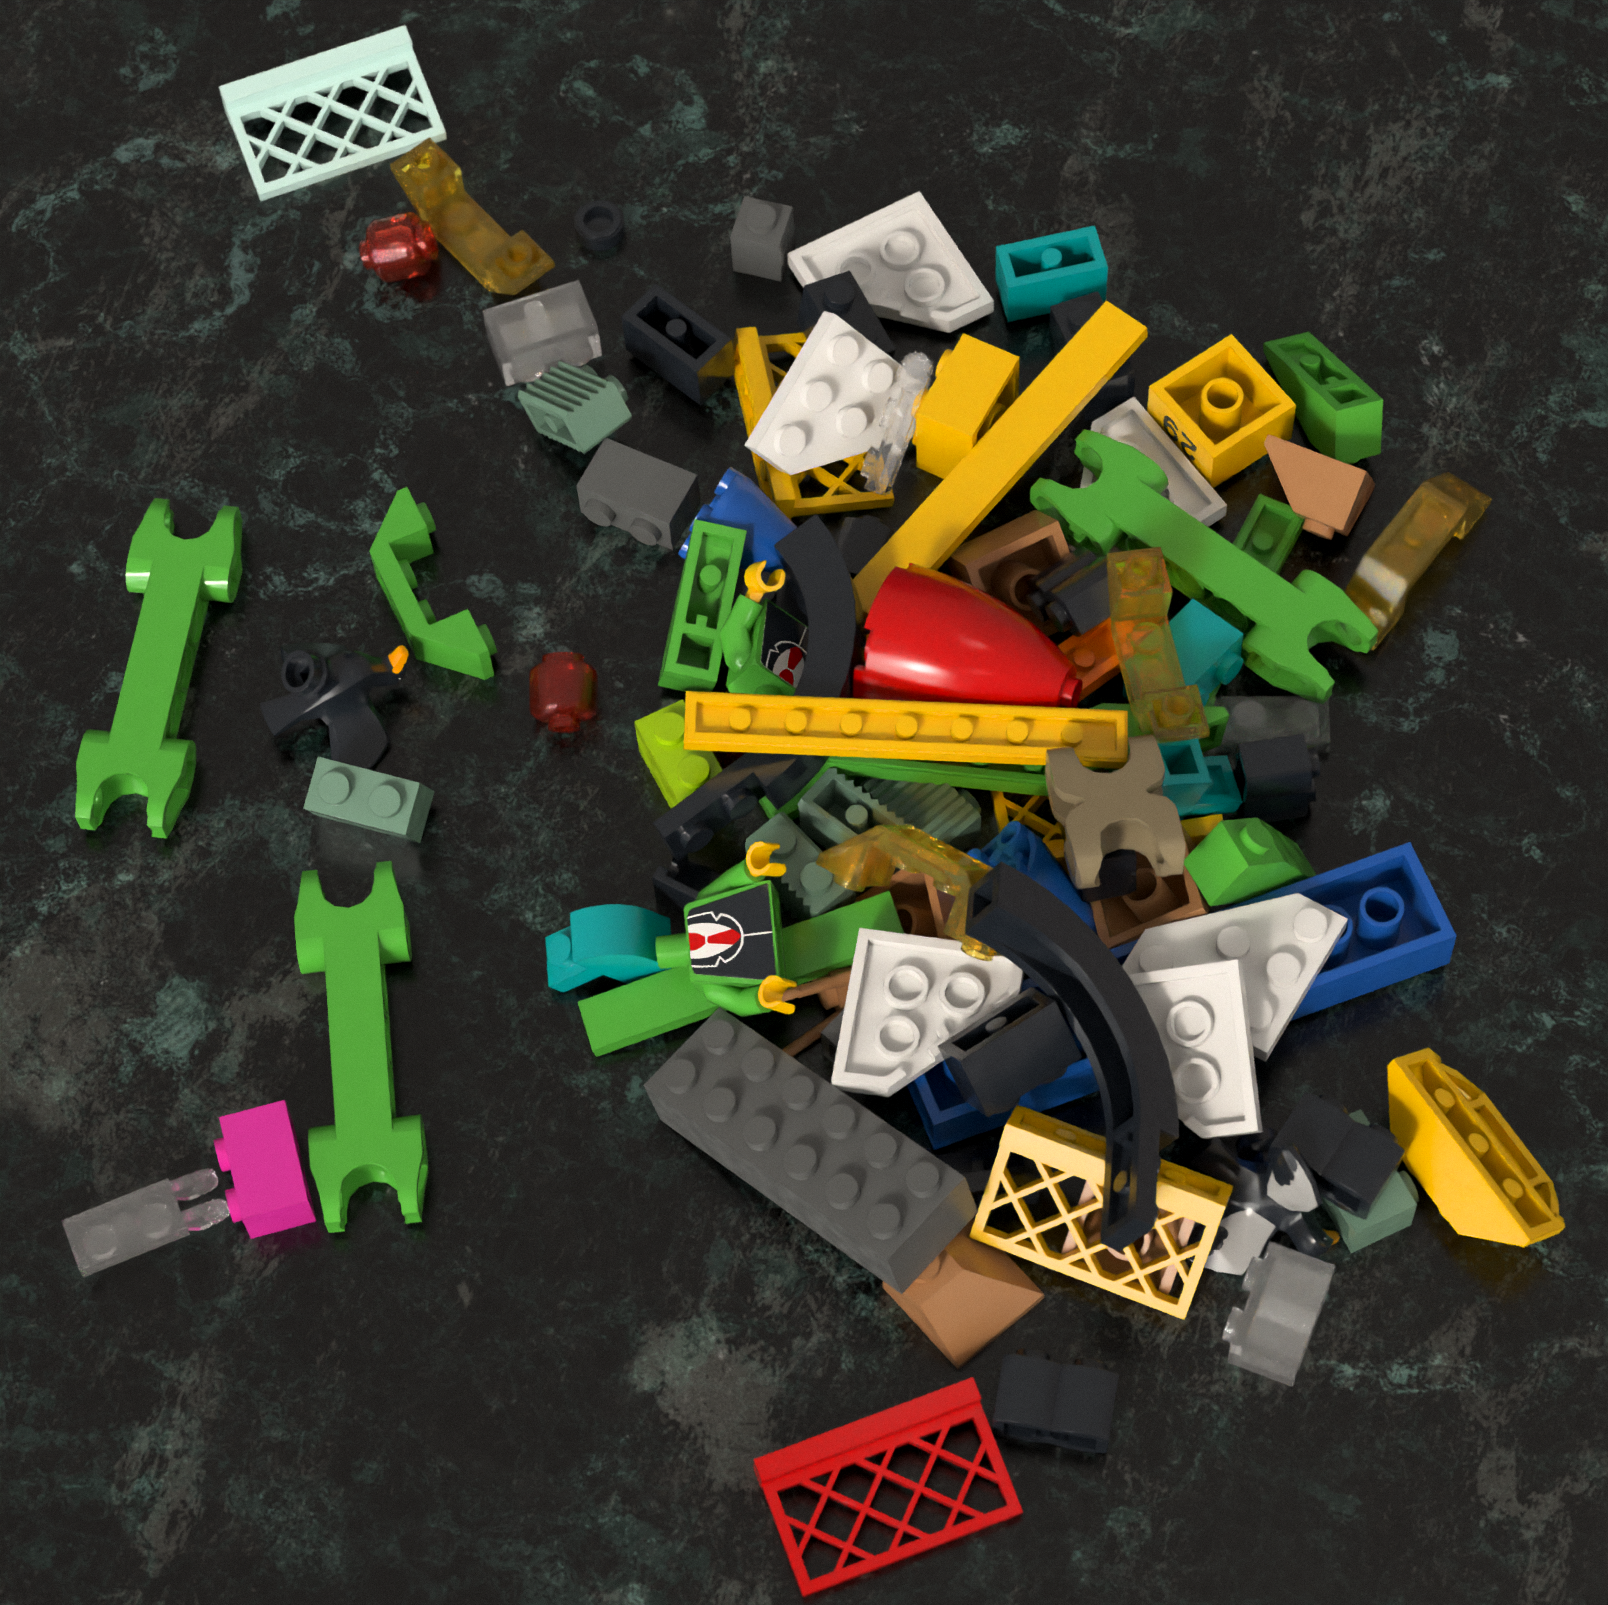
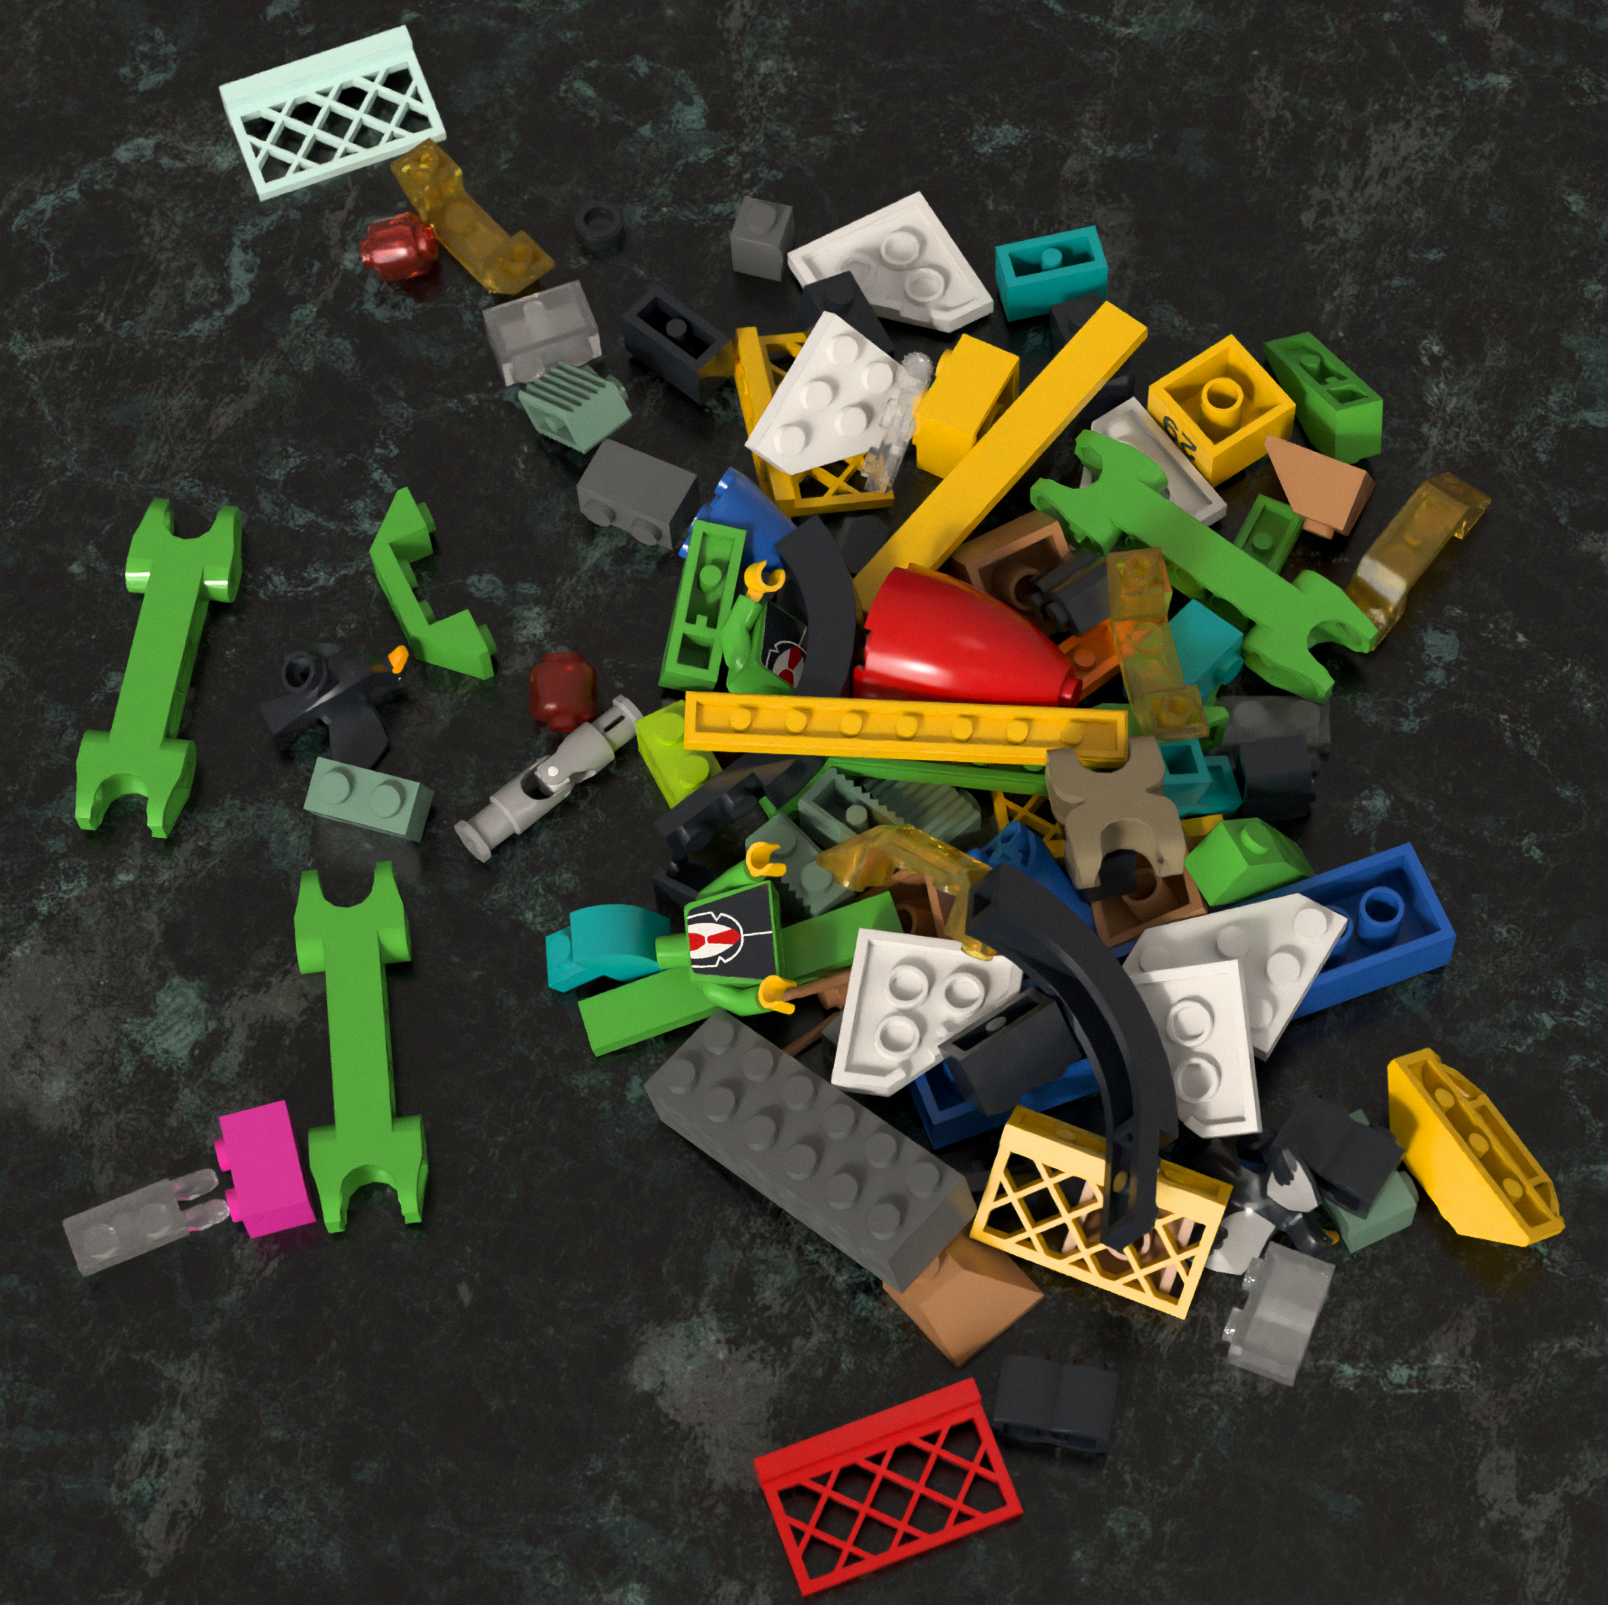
(577, 758): none -> light grey piece

